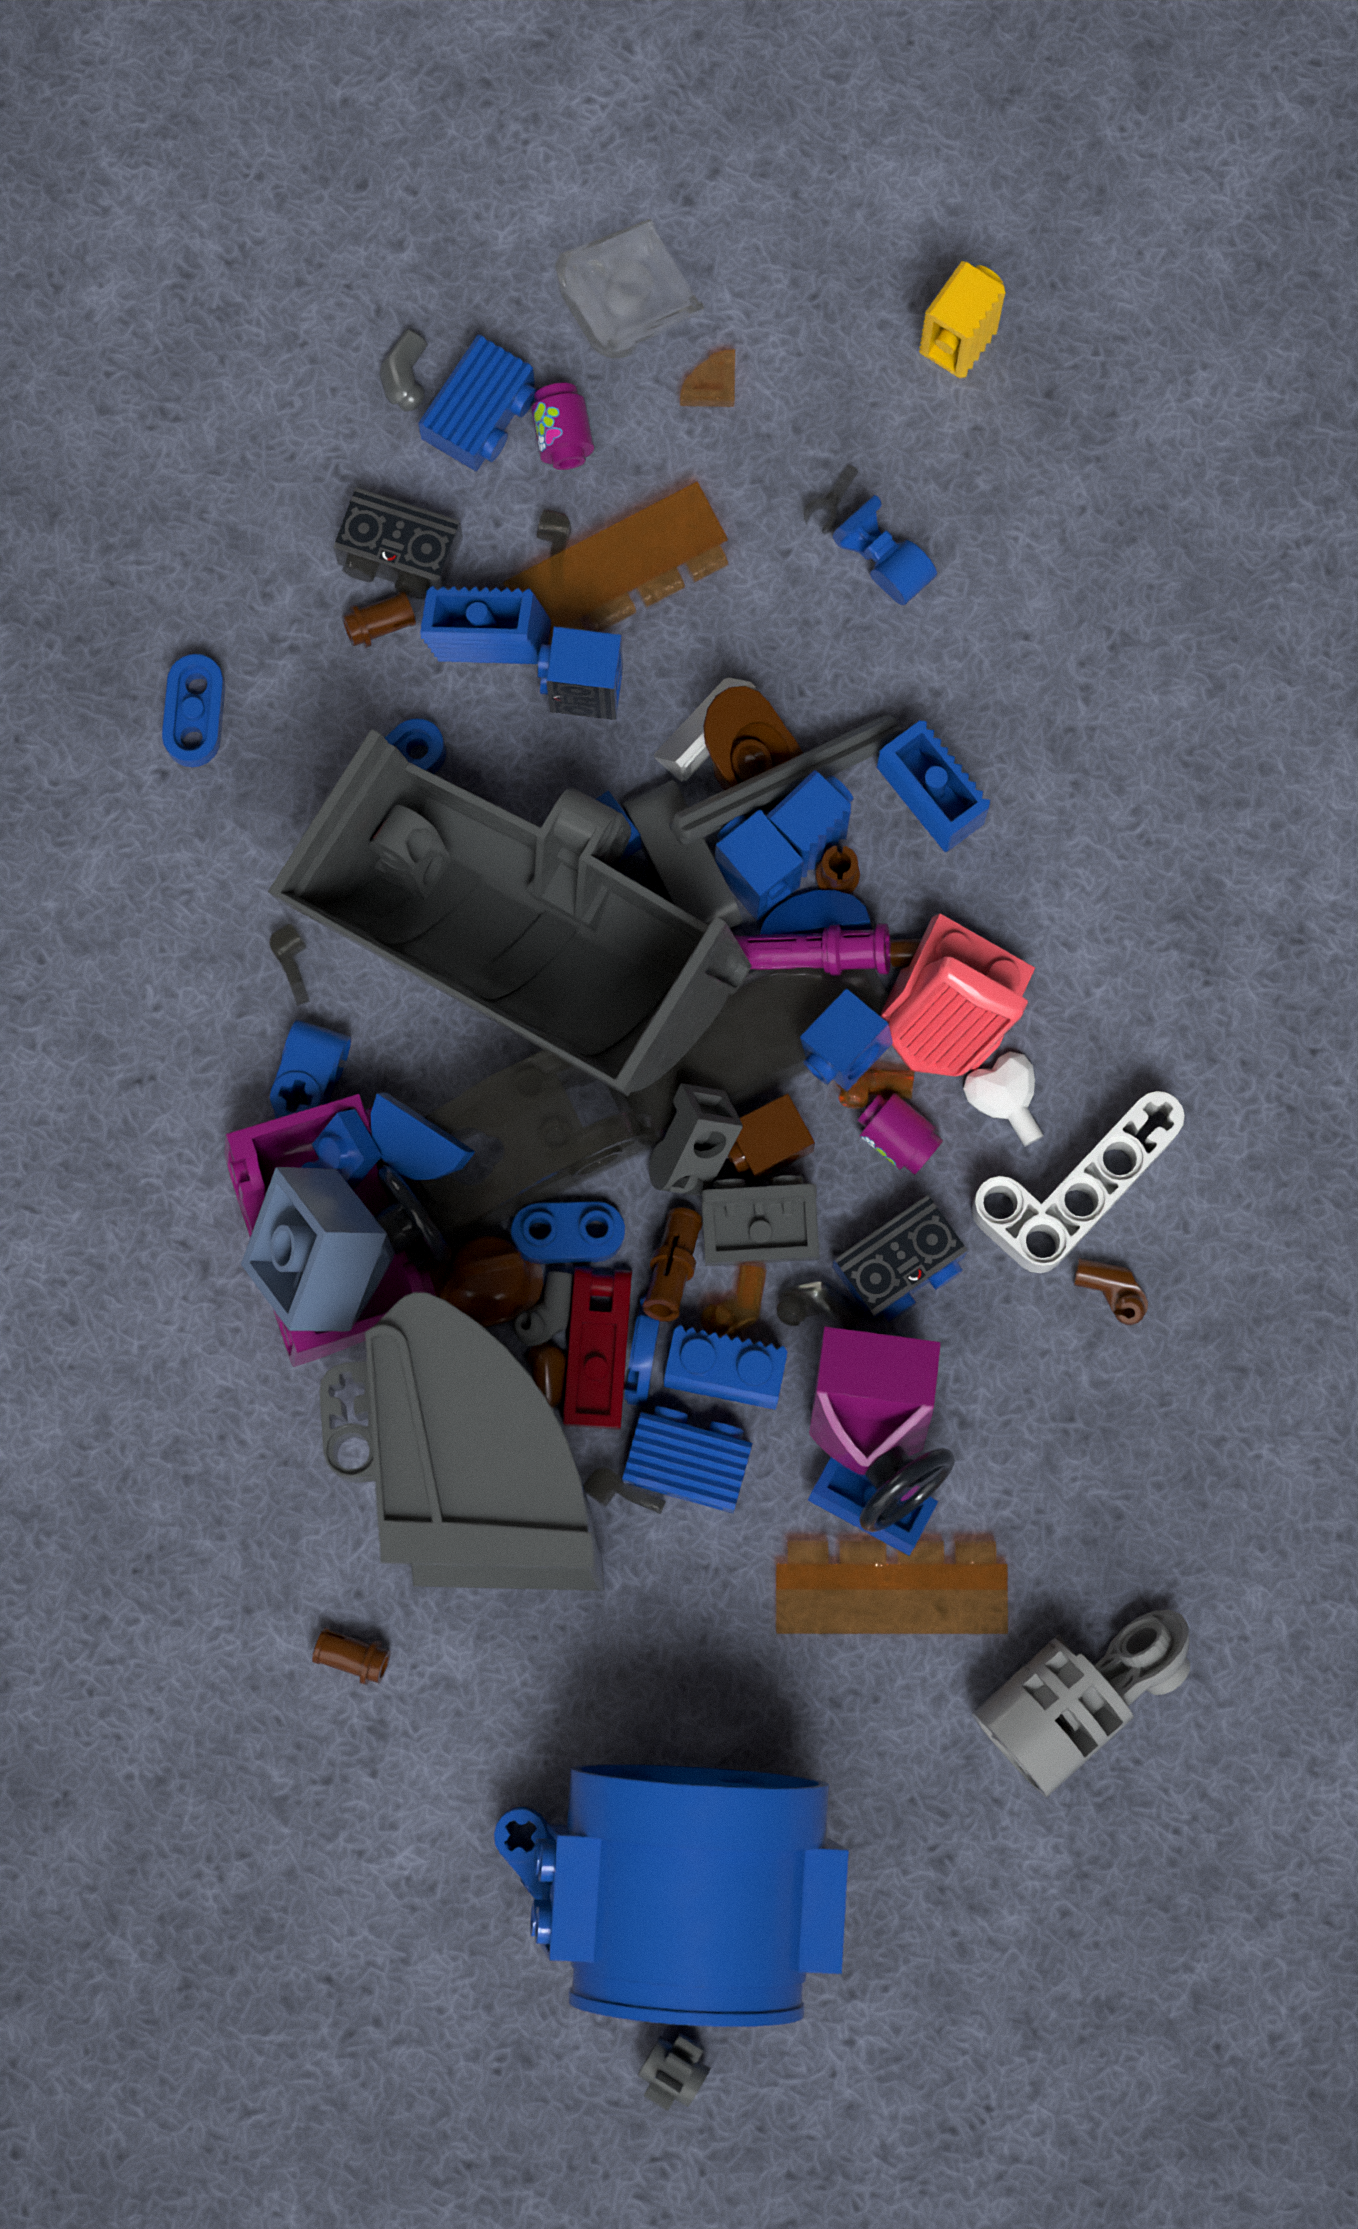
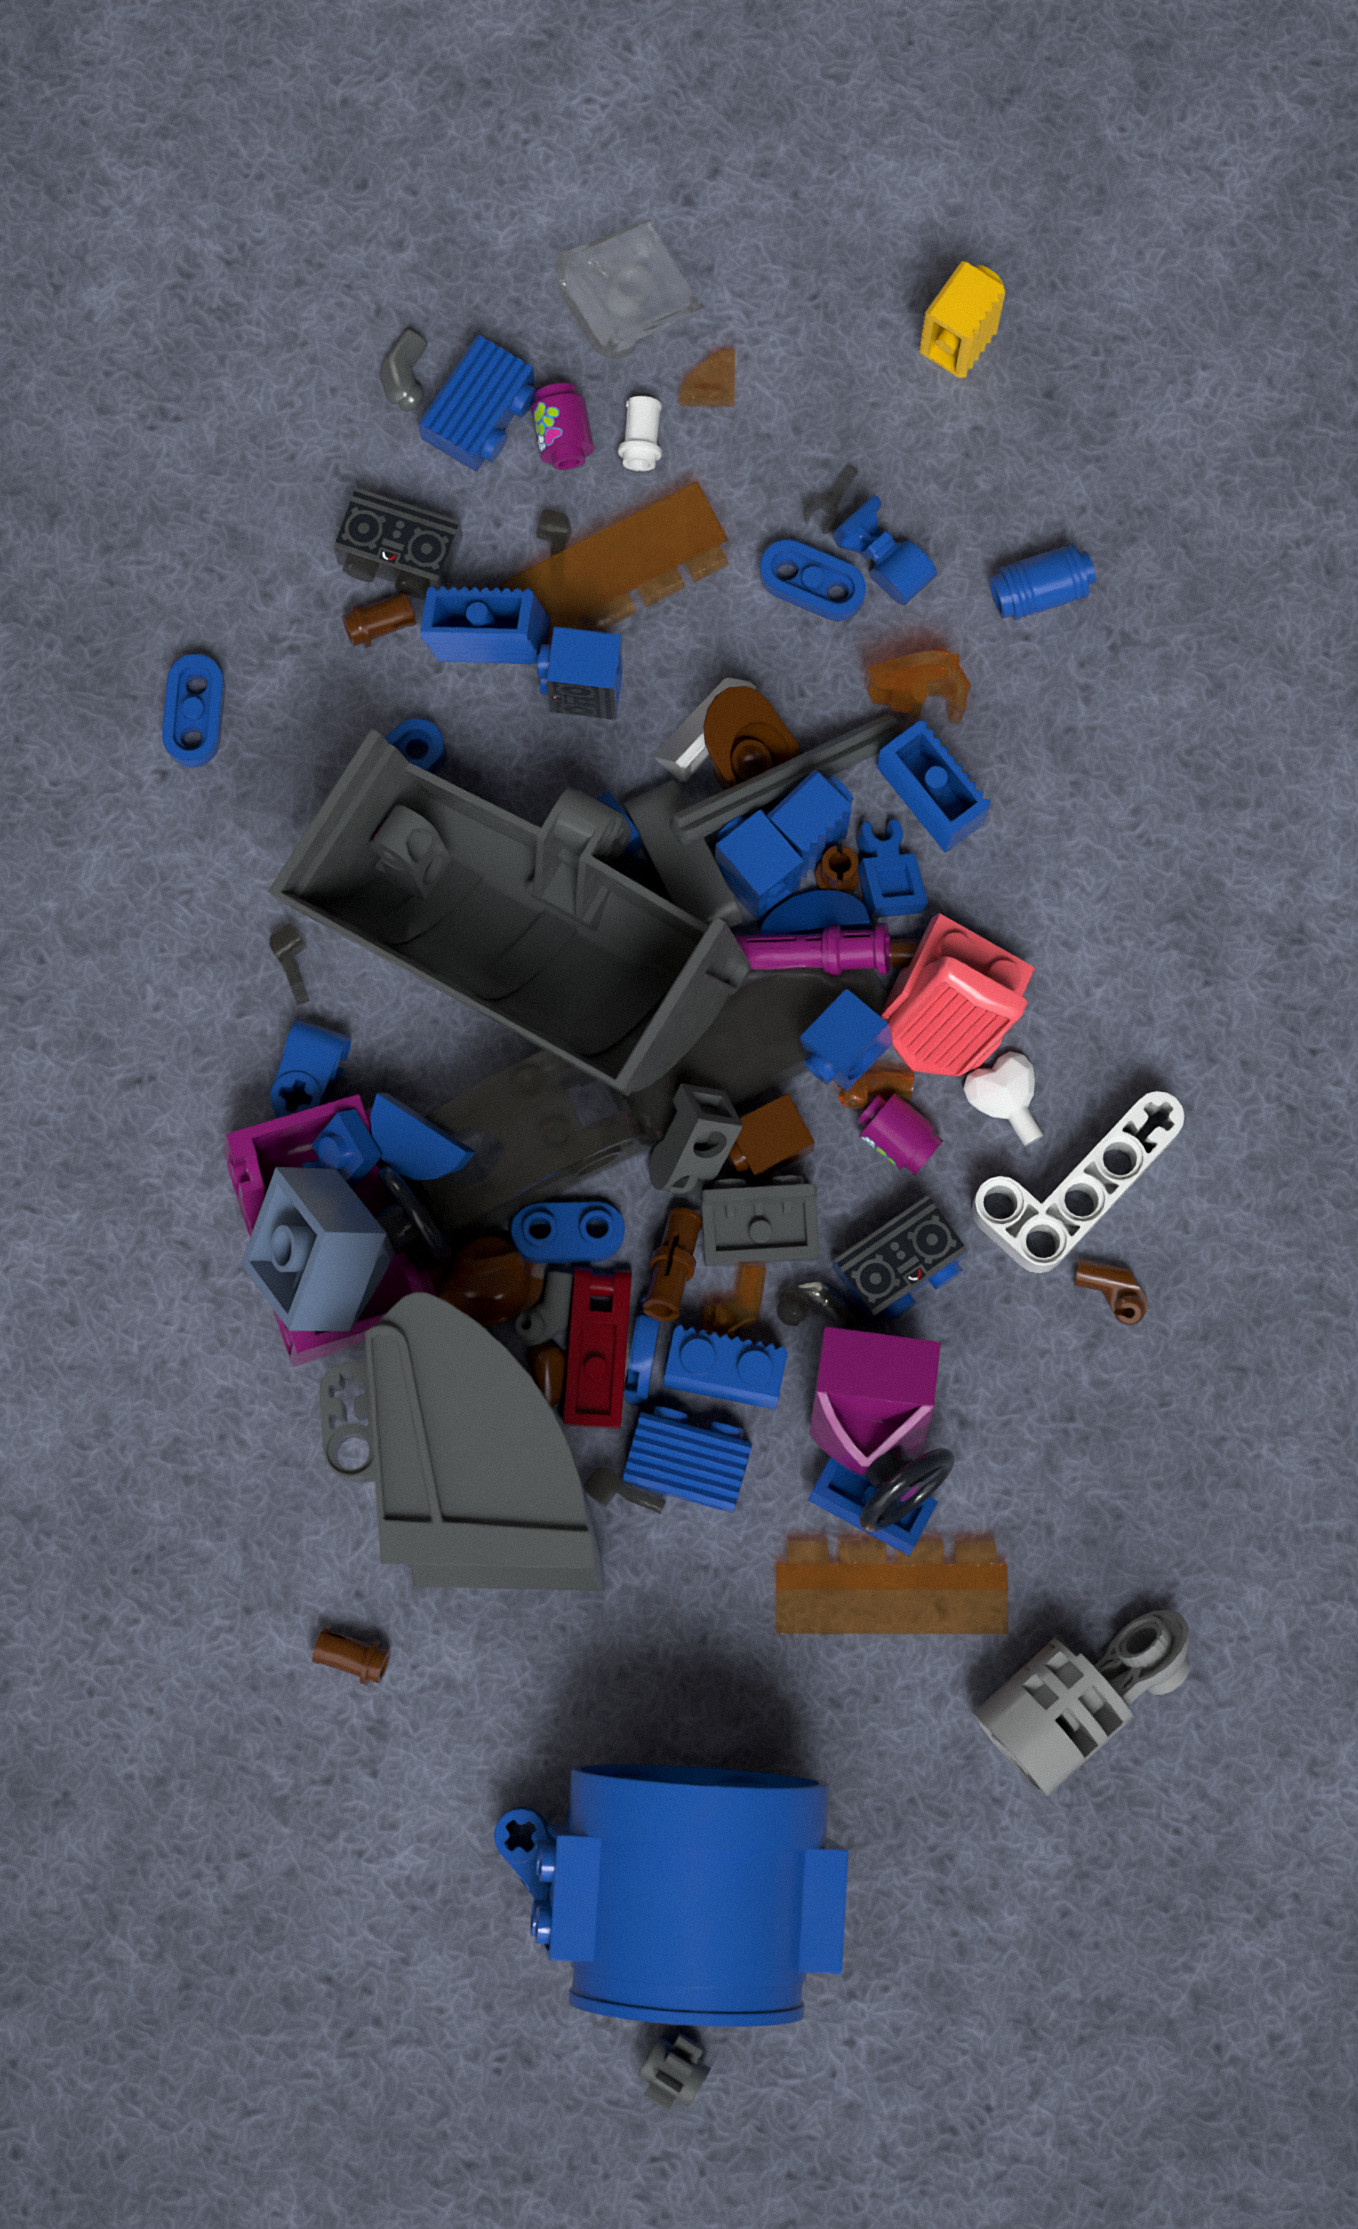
(641, 434): none -> white pin
(815, 577): none -> blue plate
(888, 879): none -> blue plate
(914, 677): none -> clear orange hand
(1042, 582): none -> blue head

